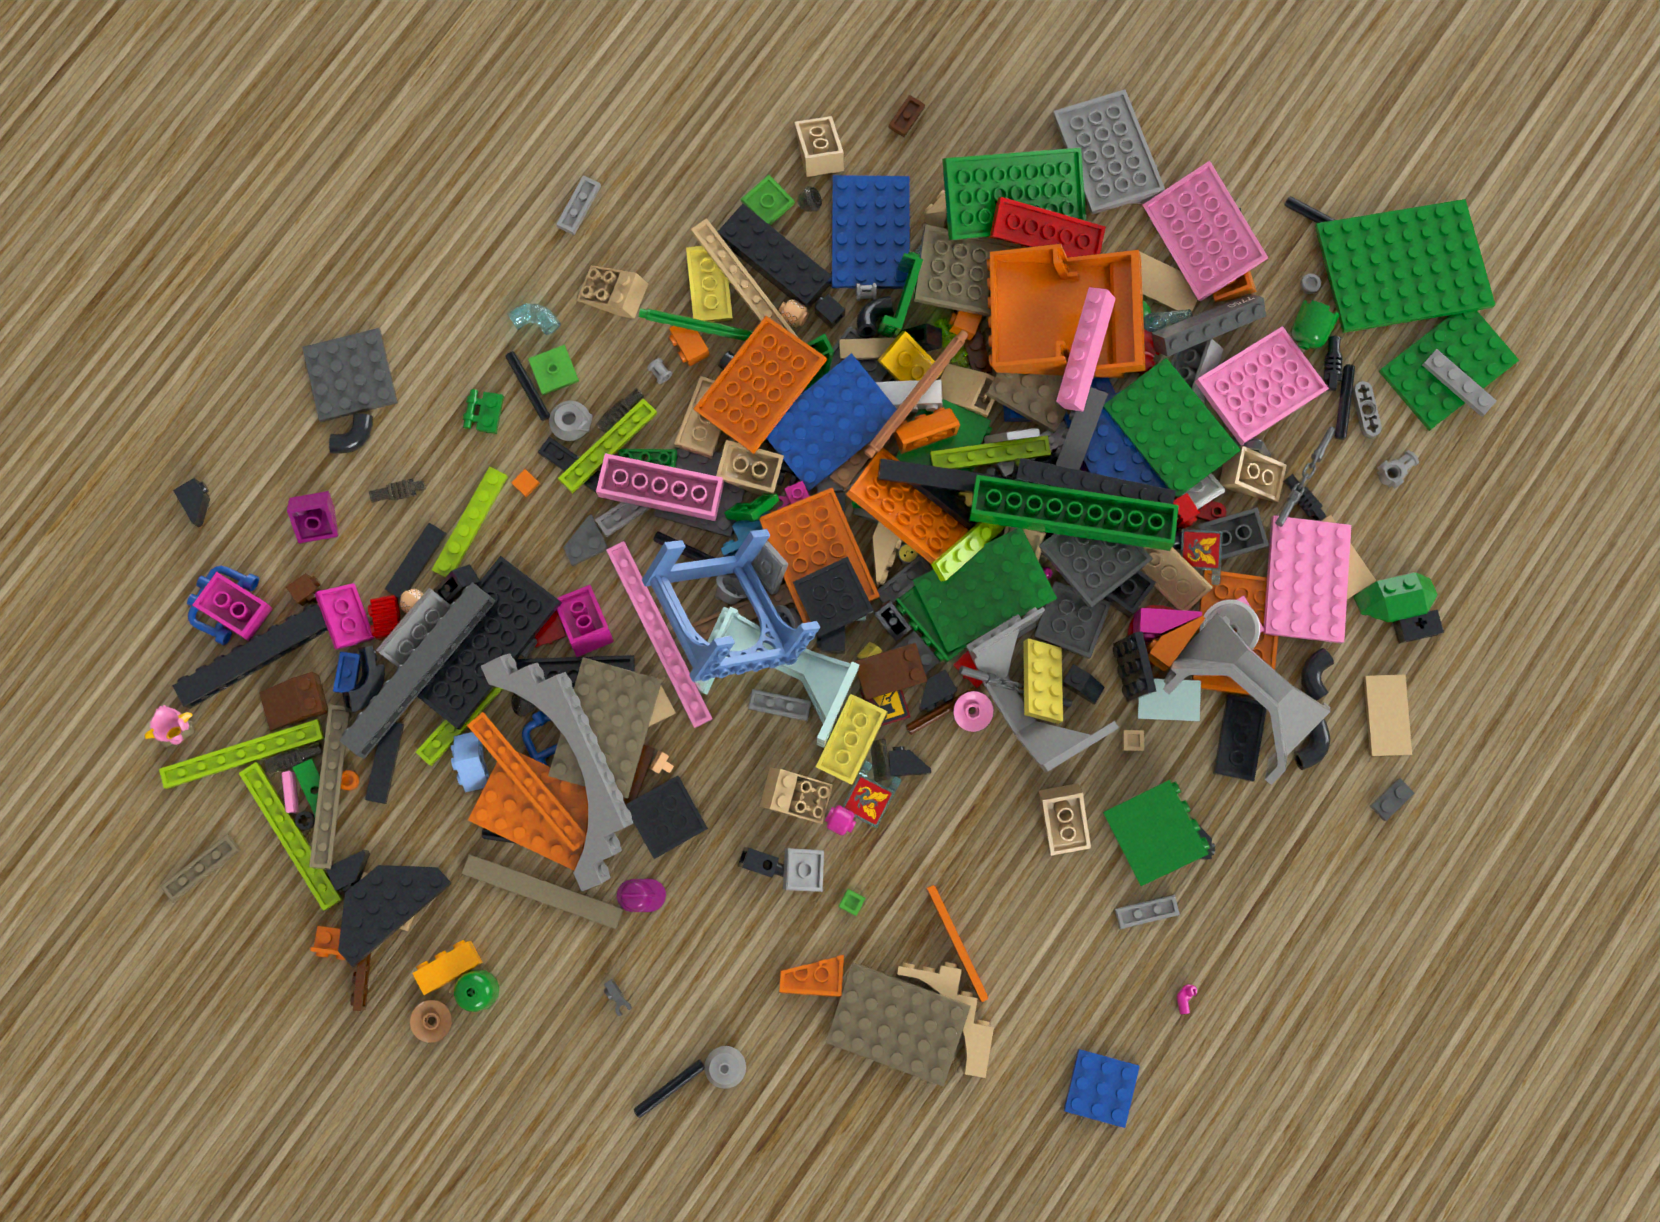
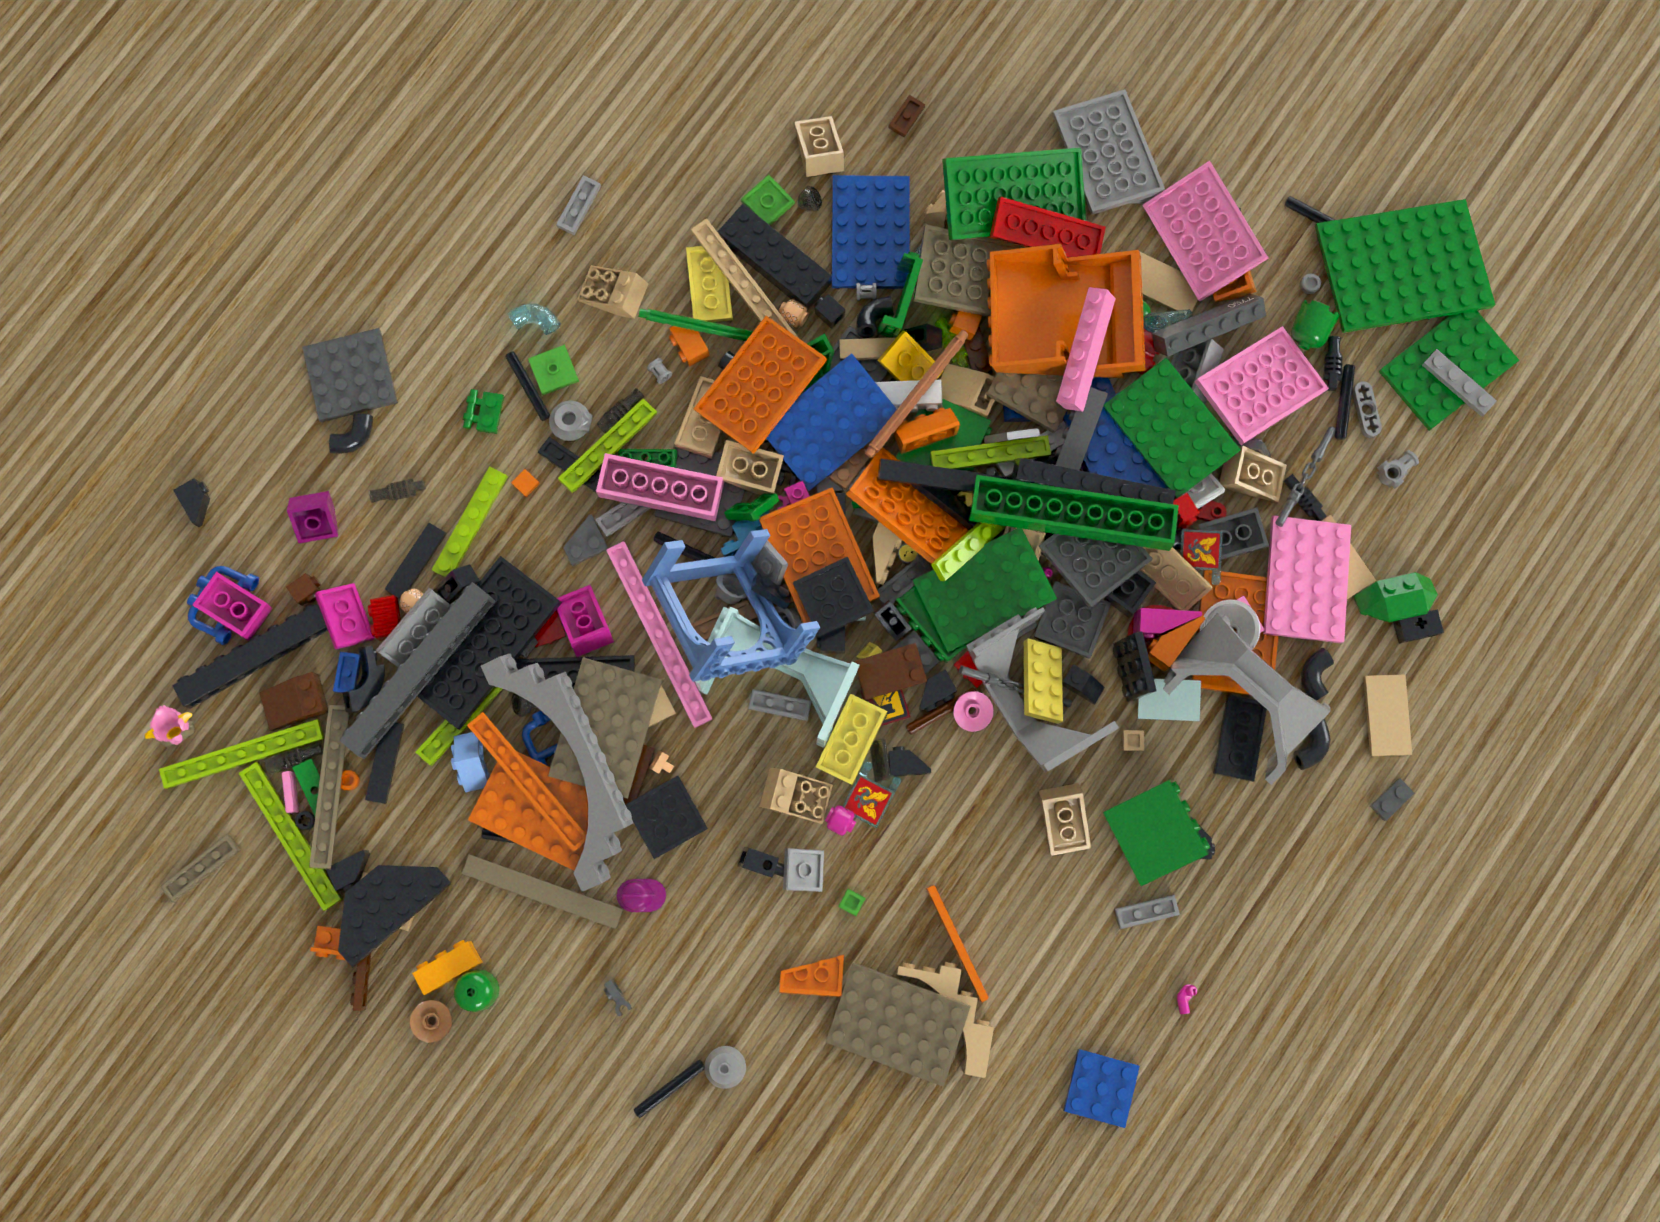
(771, 591): none -> black plate

